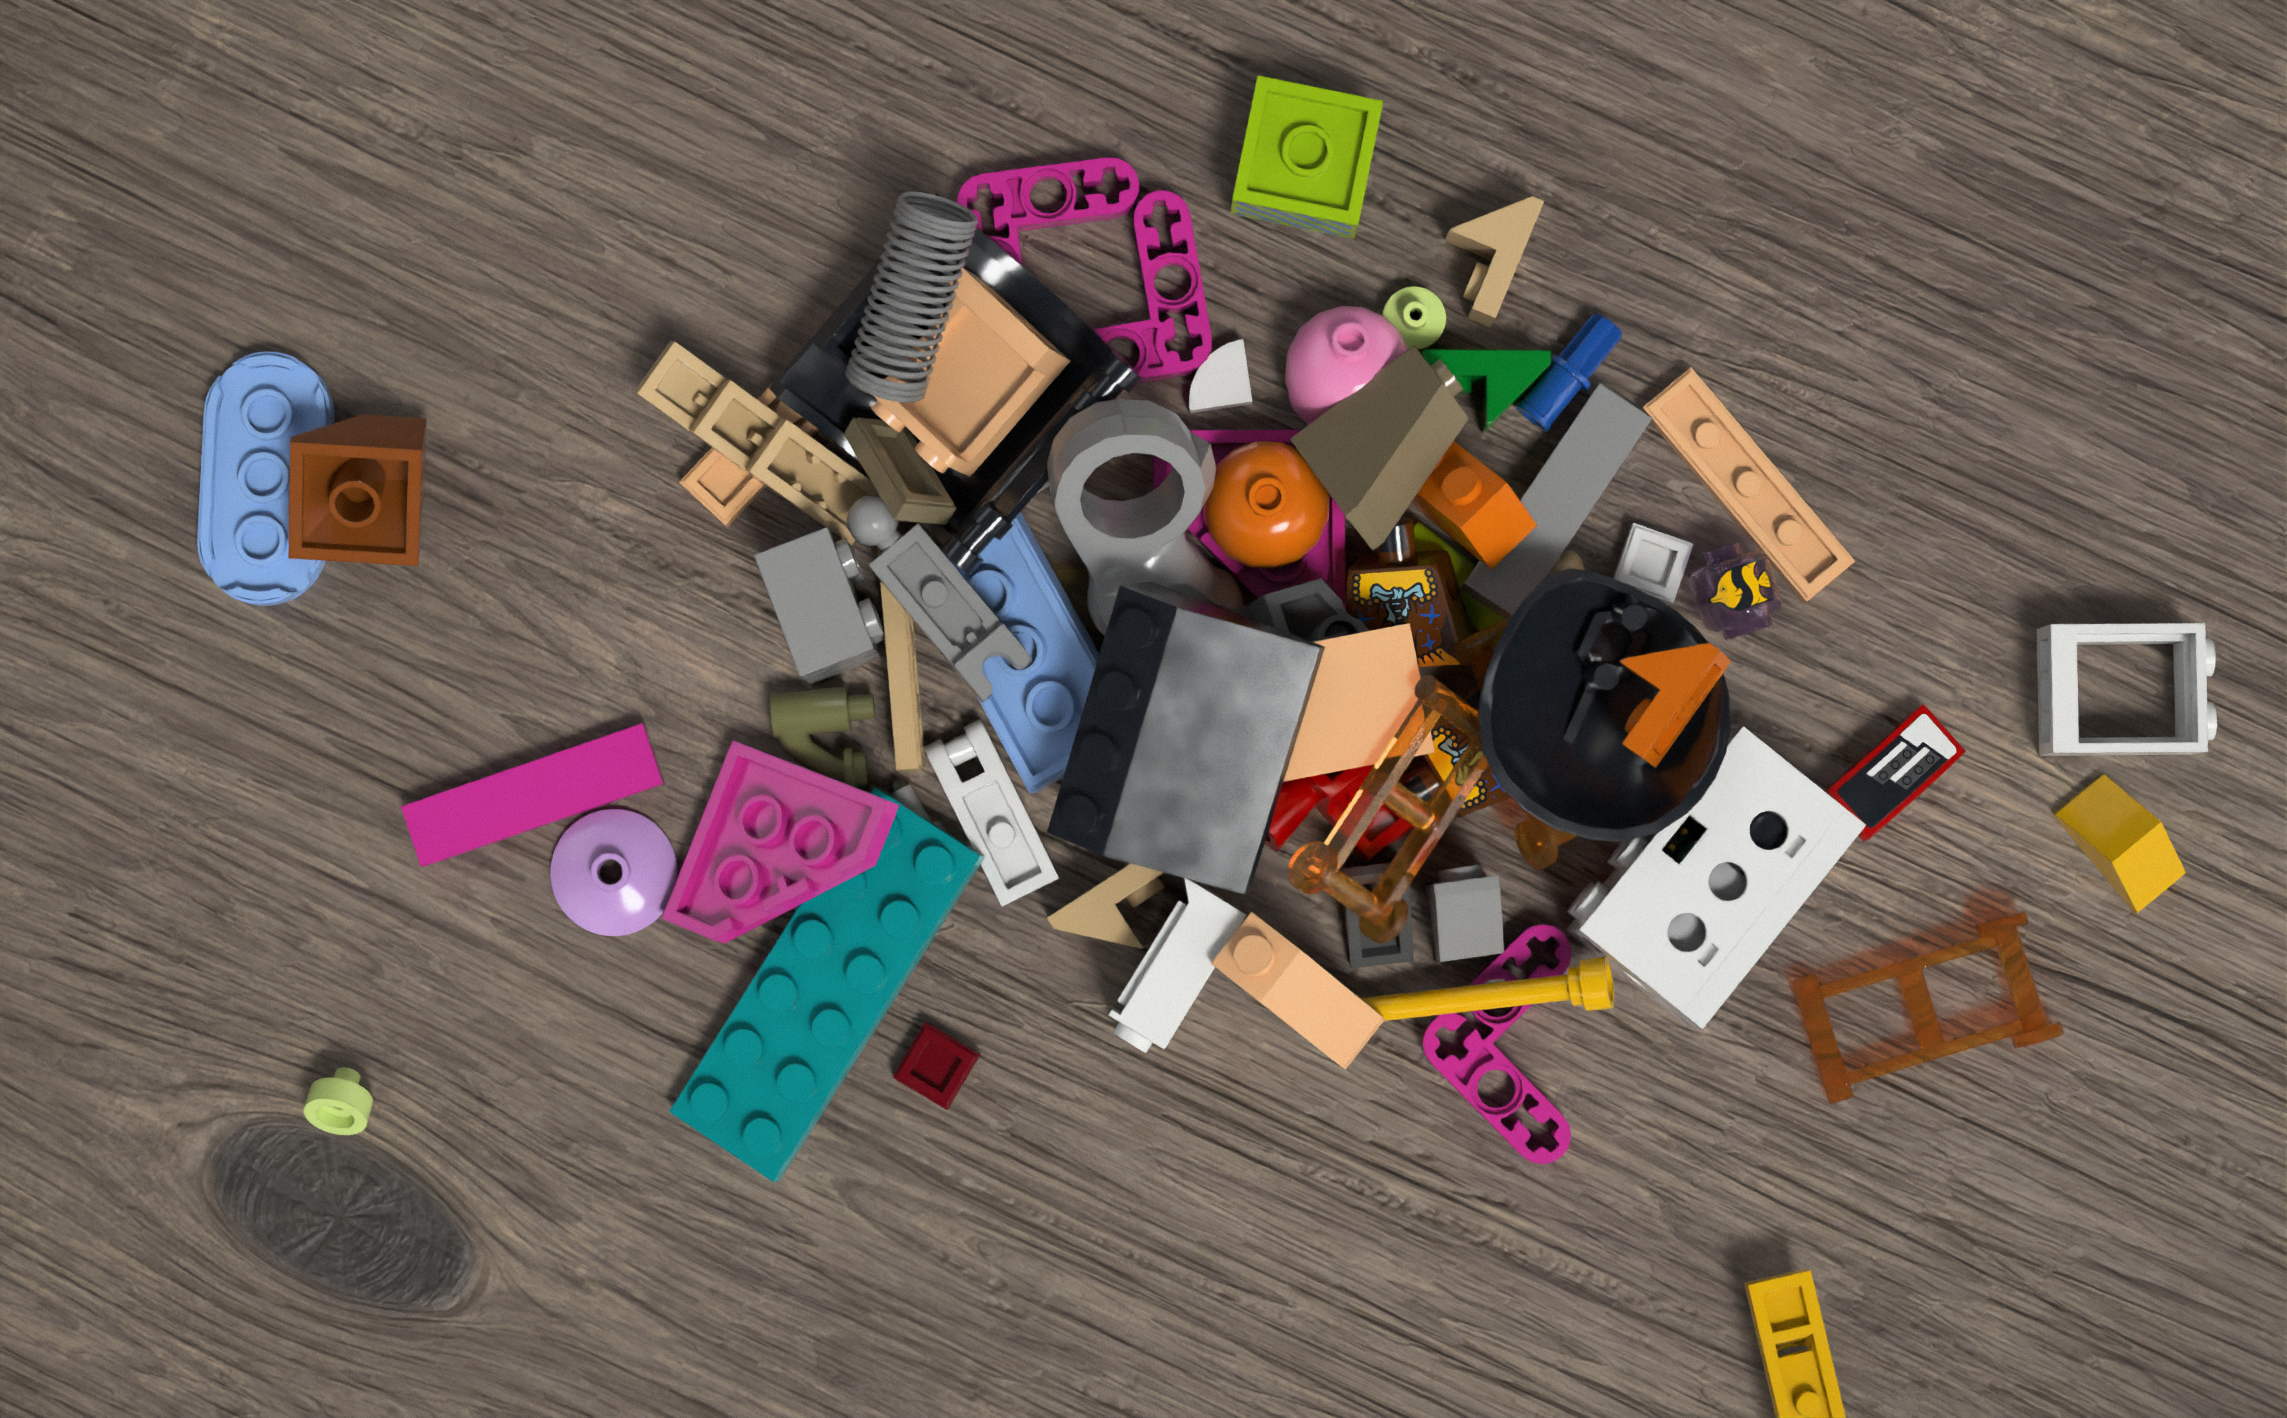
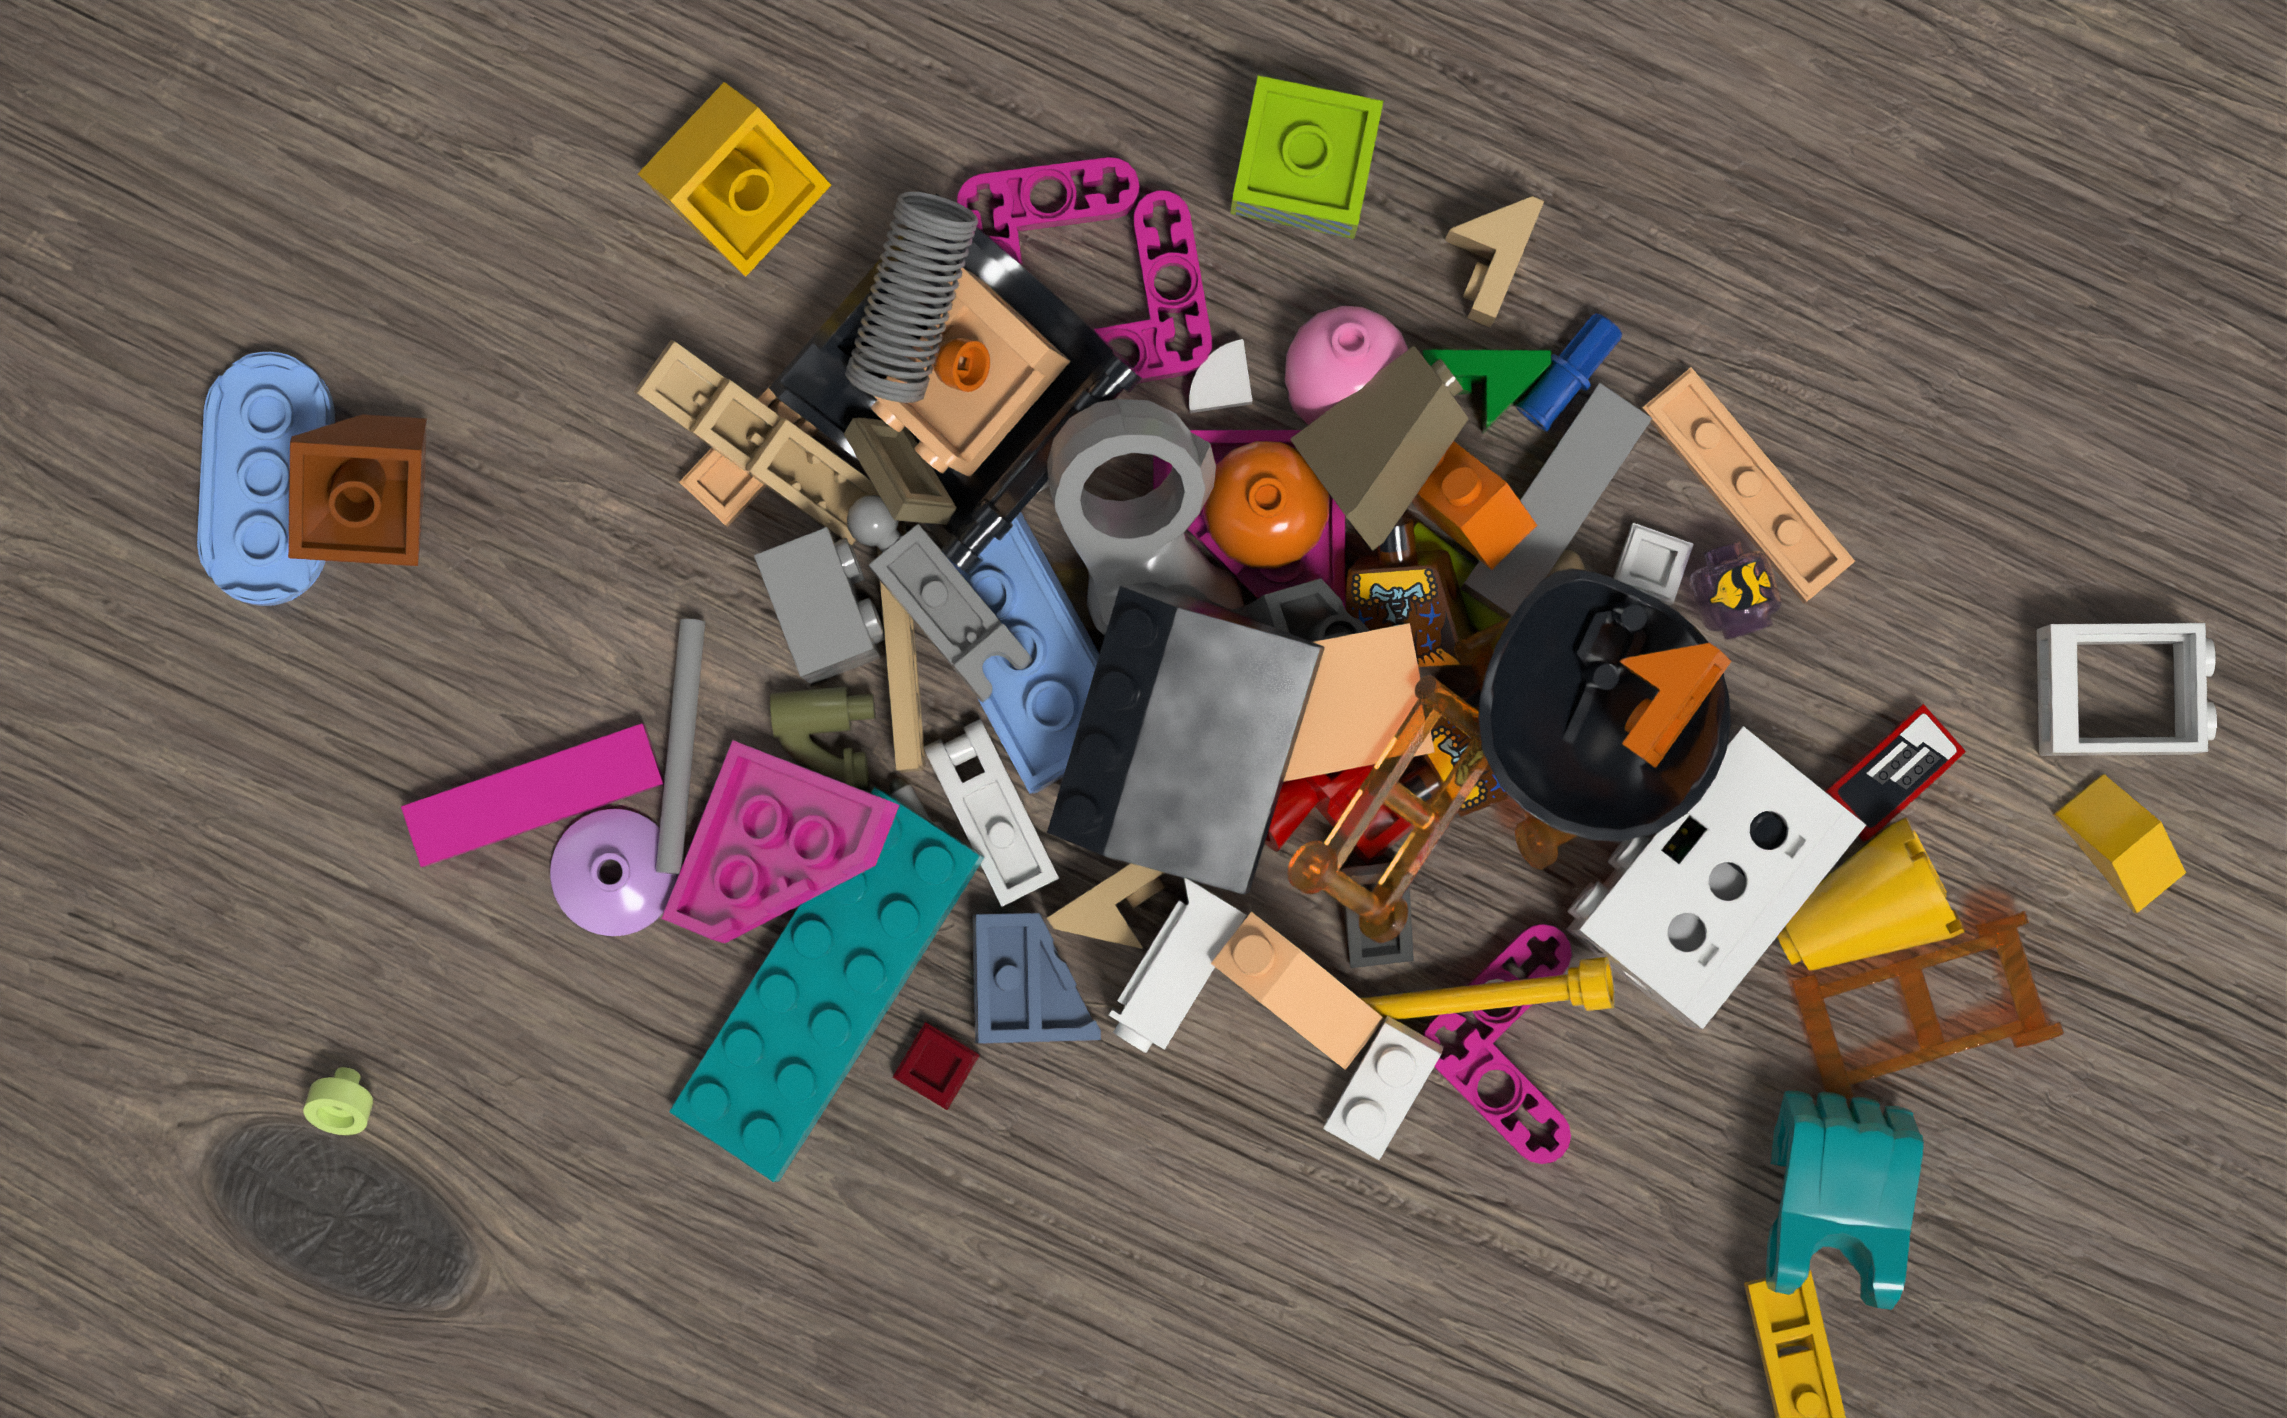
(680, 746): none -> light grey bar
(734, 178): none -> yellow slope
(976, 364): none -> orange hinge
(1023, 984): none -> sand blue wing
(1383, 1087): none -> white plate
(1429, 308): yellowish green tile -> none
(1465, 914): light grey slope -> none
(1845, 1189): none -> teal piece
(1873, 905): none -> yellow cone

